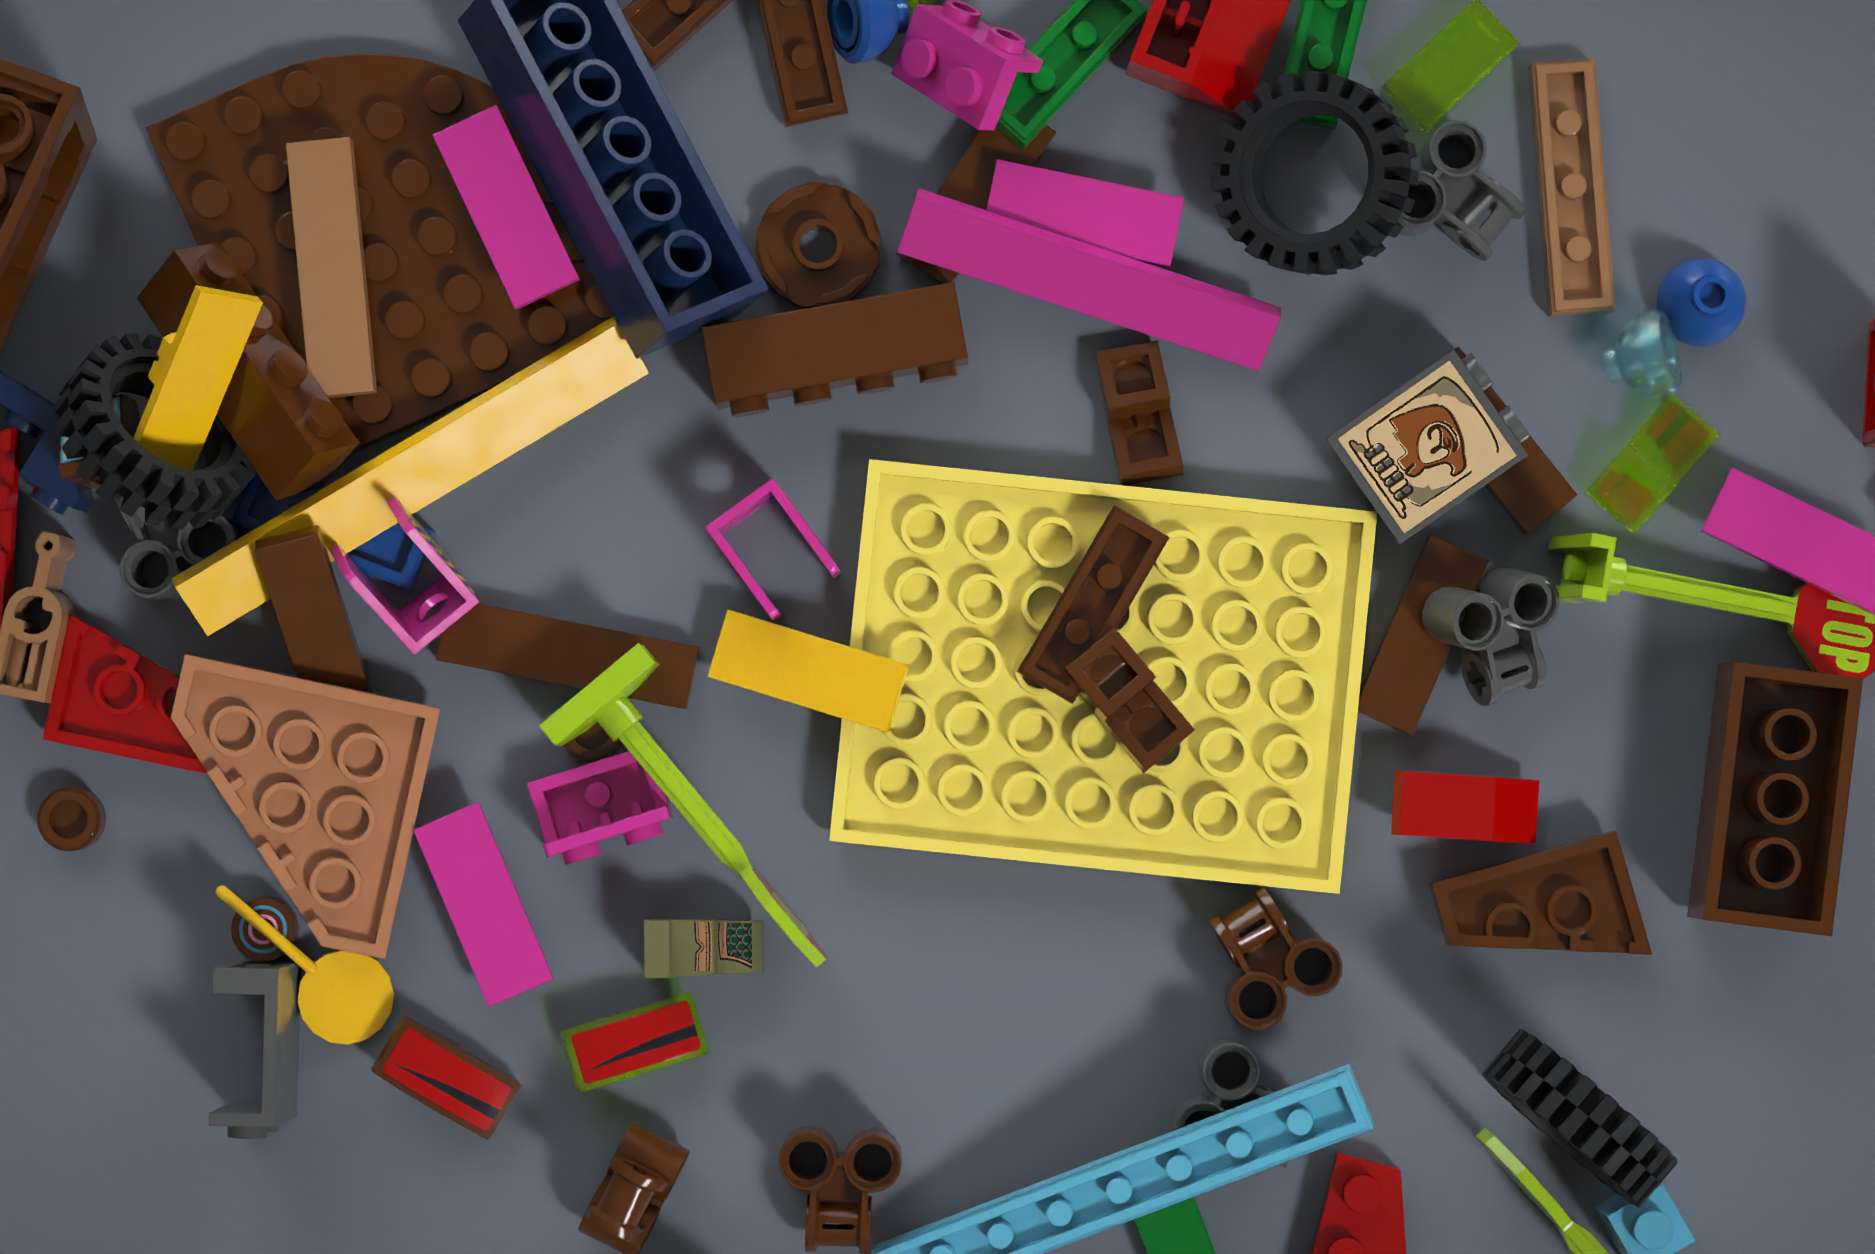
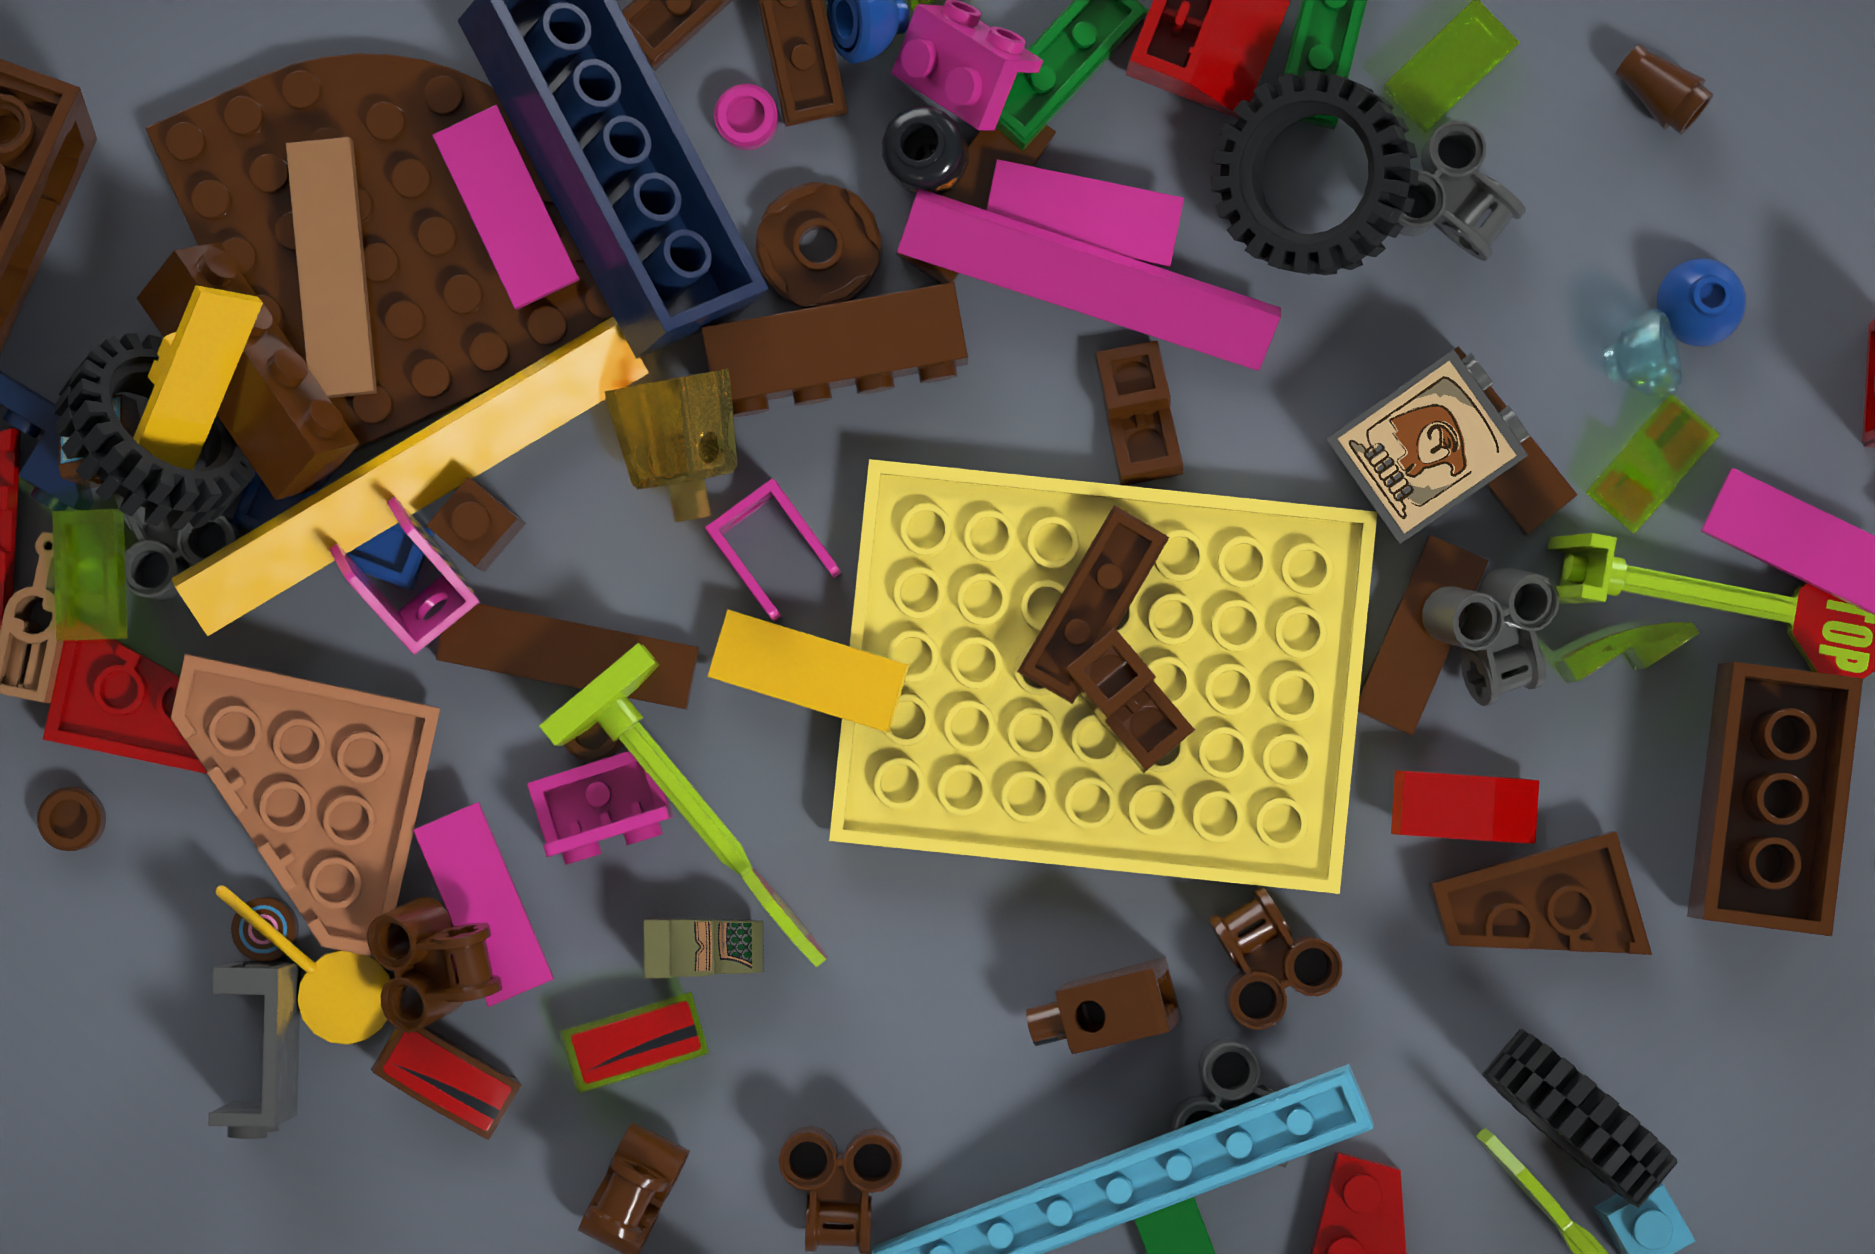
(89, 574): none -> clear neon green tile
(311, 609): reddish brown tile -> none
(431, 962): none -> reddish brown piece
(476, 524): none -> reddish brown brick
(677, 436): none -> clear yellow torso
(746, 116): none -> dark pink tile
(917, 133): none -> black head
(1136, 1005): none -> reddish brown torso
(1571, 187): medium nougat tile -> none
(1639, 645): none -> clear neon green slope
(1666, 90): none -> reddish brown cone

